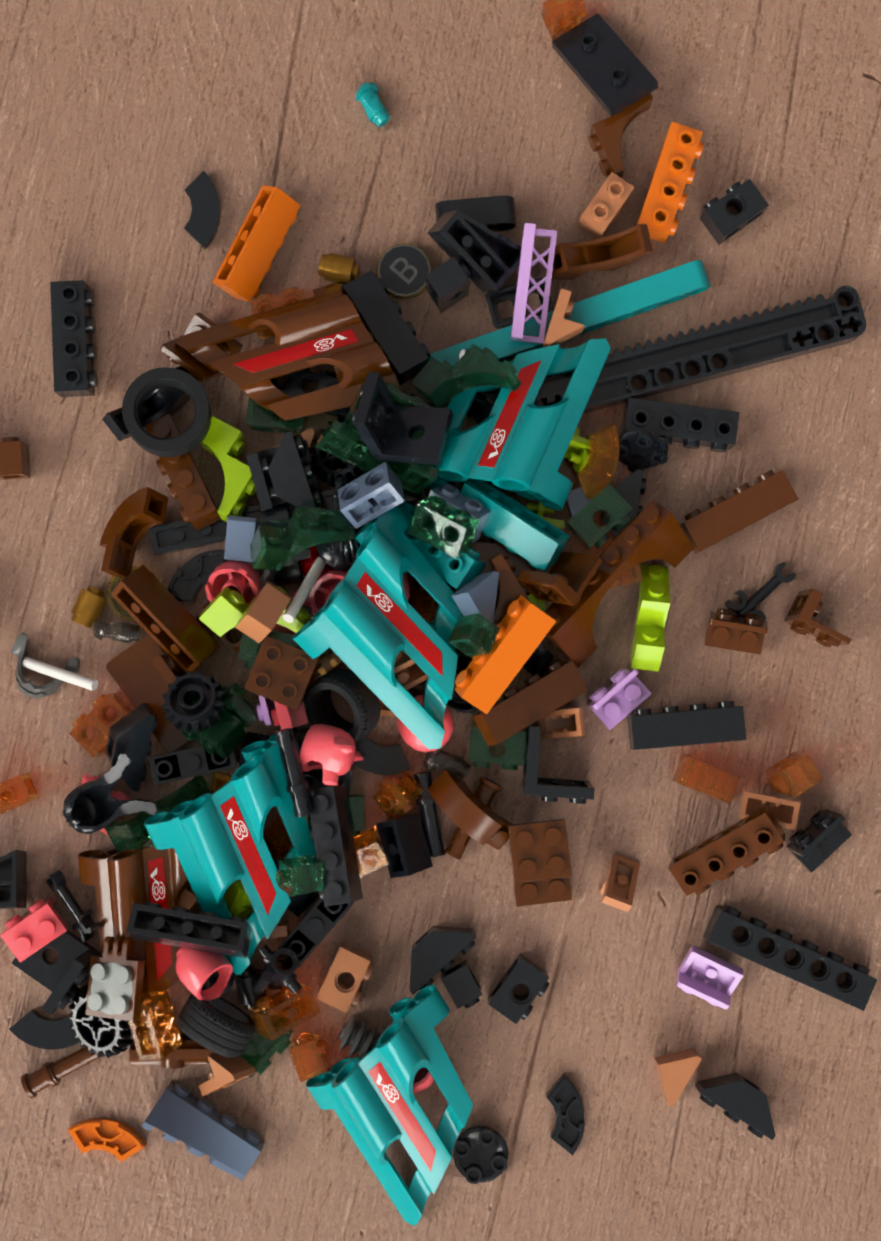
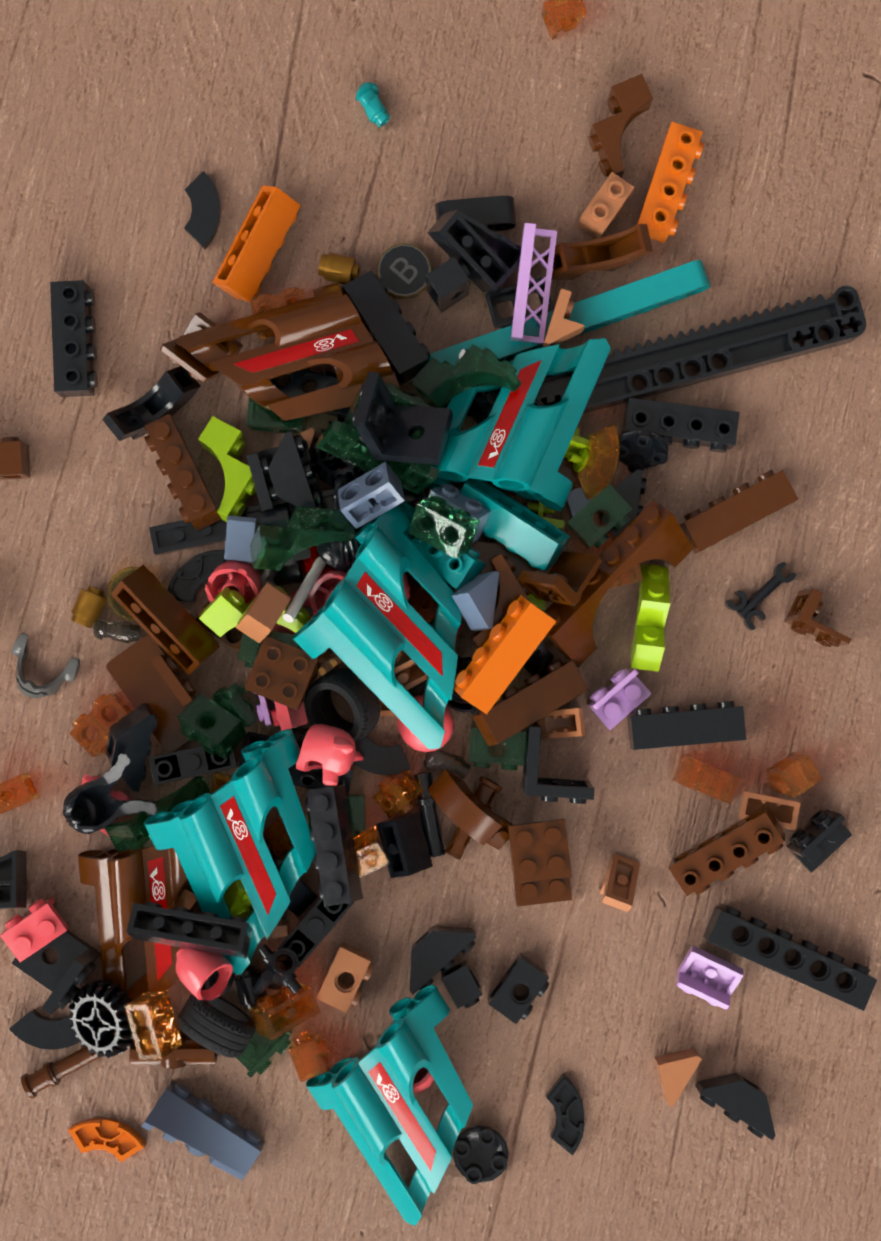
(60, 673): white bar -> none
(83, 919): black bar -> none
(115, 982): piece -> none
(126, 528): reddish brown arch -> none
(162, 378): black tyre -> none
(201, 714): black gear -> none
(225, 1073): nougat slope -> none
(294, 774): black pin -> none
(300, 875): clear green brick -> none
(357, 1038): dark grey piece -> none
(473, 635): clear green brick -> none
(604, 64): black plate -> none
(724, 224): black brick -> none
(736, 632): reddish brown bracket -> none

